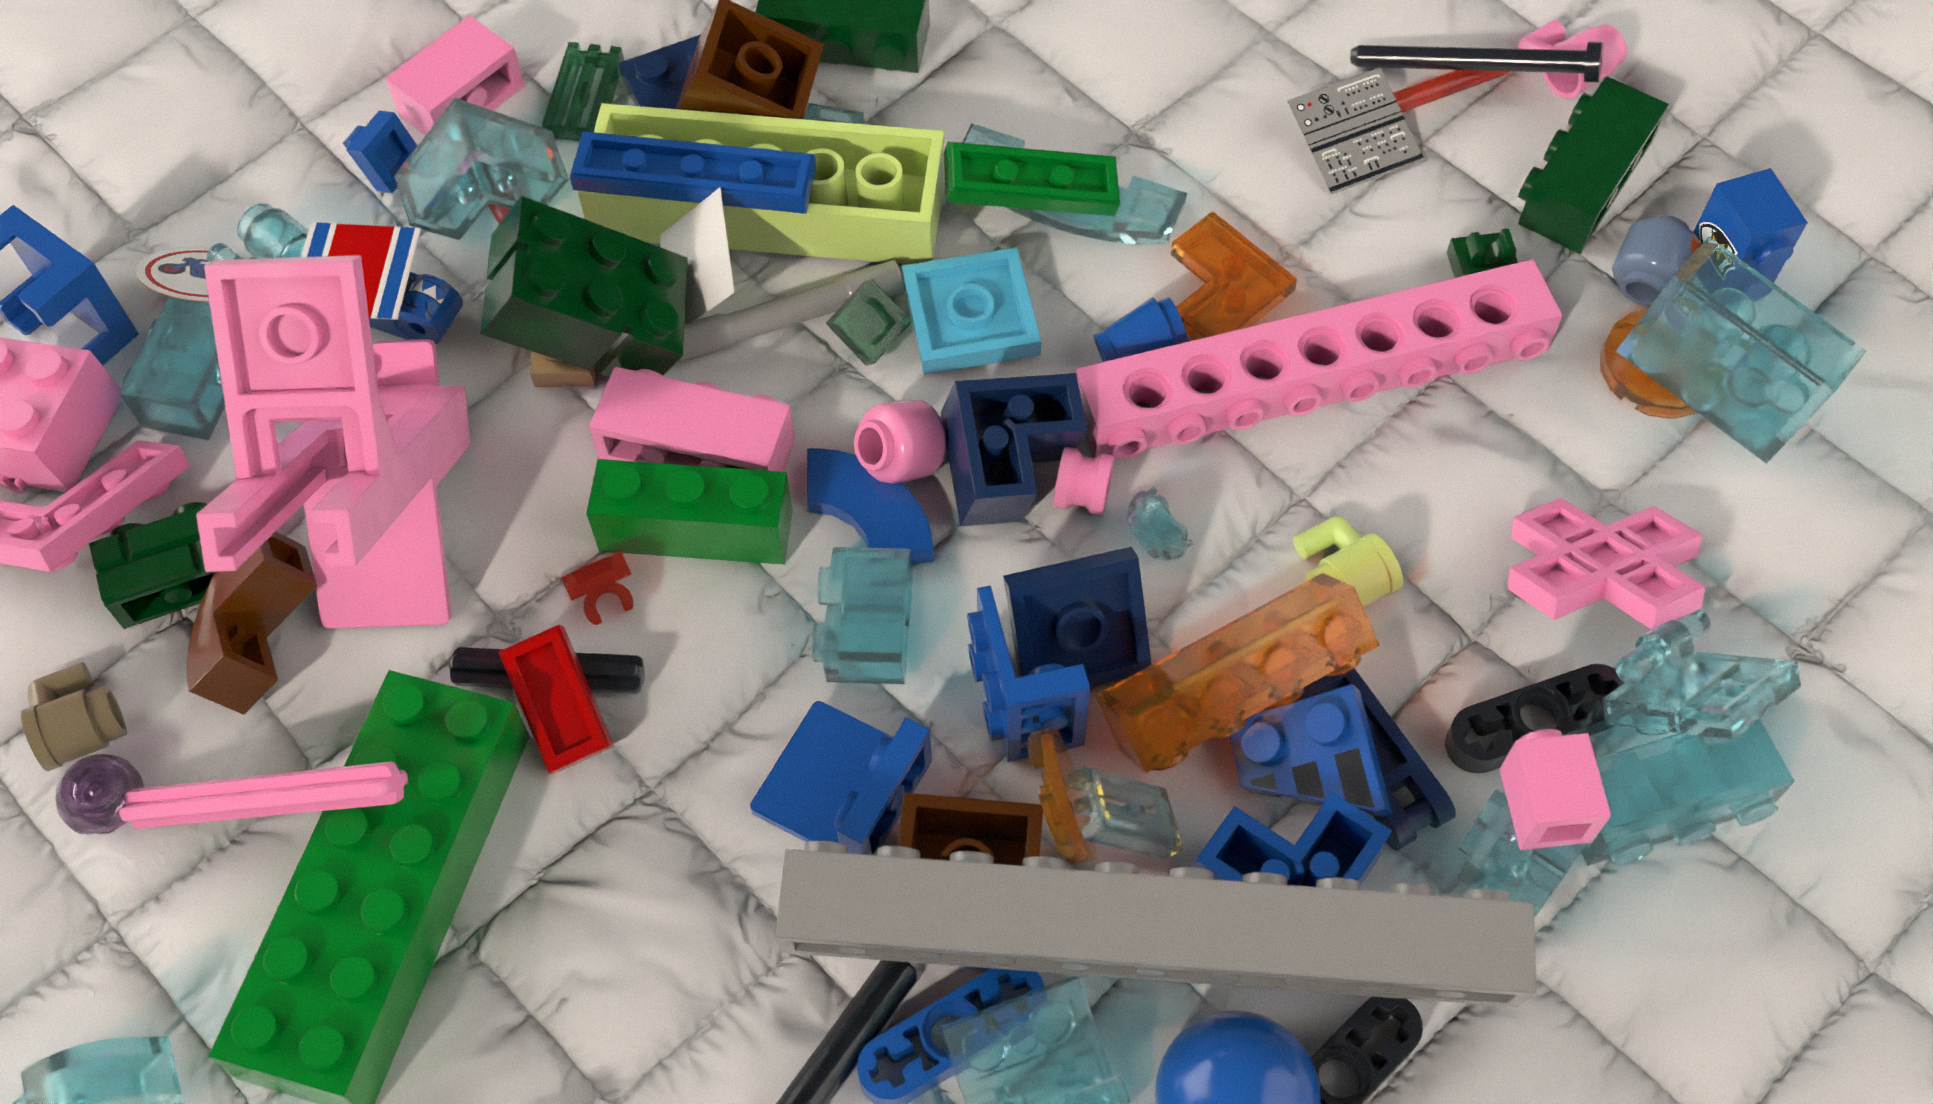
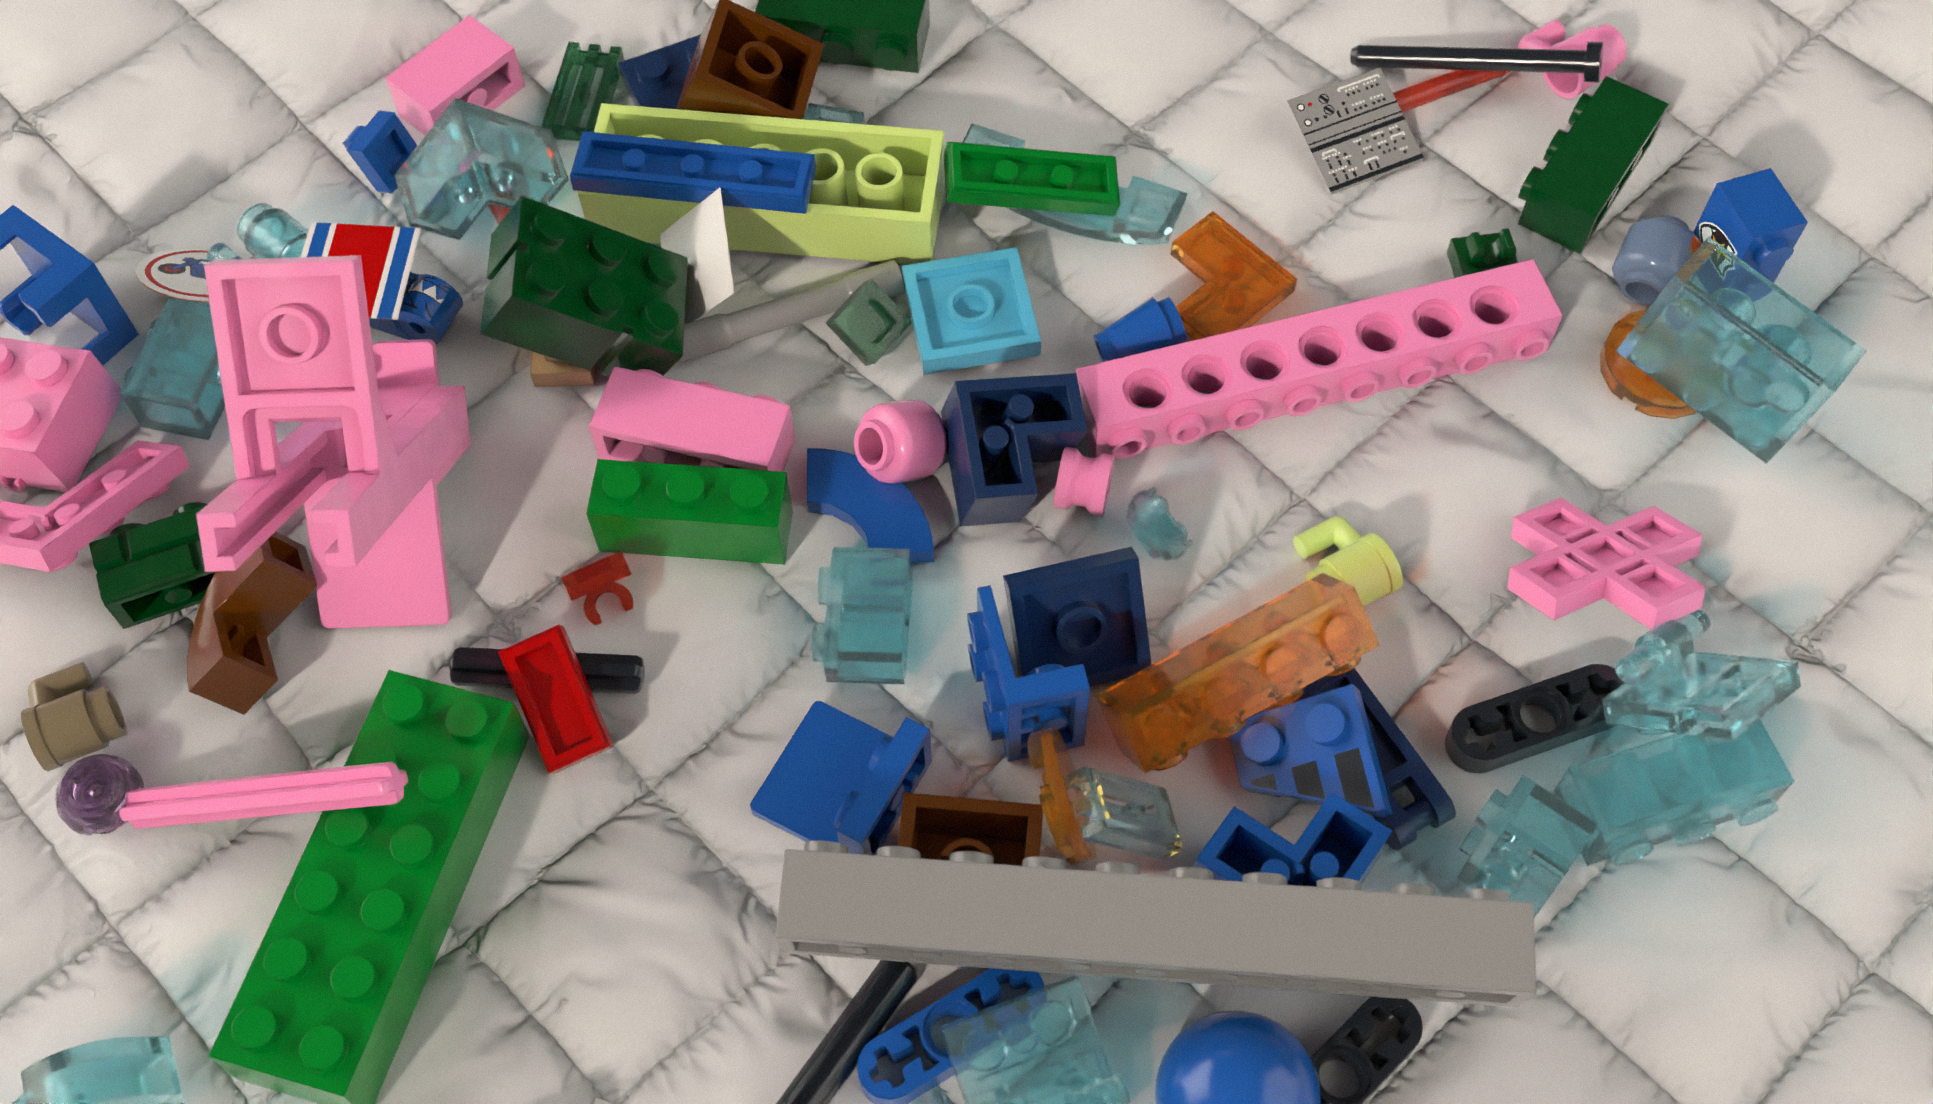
(1554, 790): bright pink brick -> none

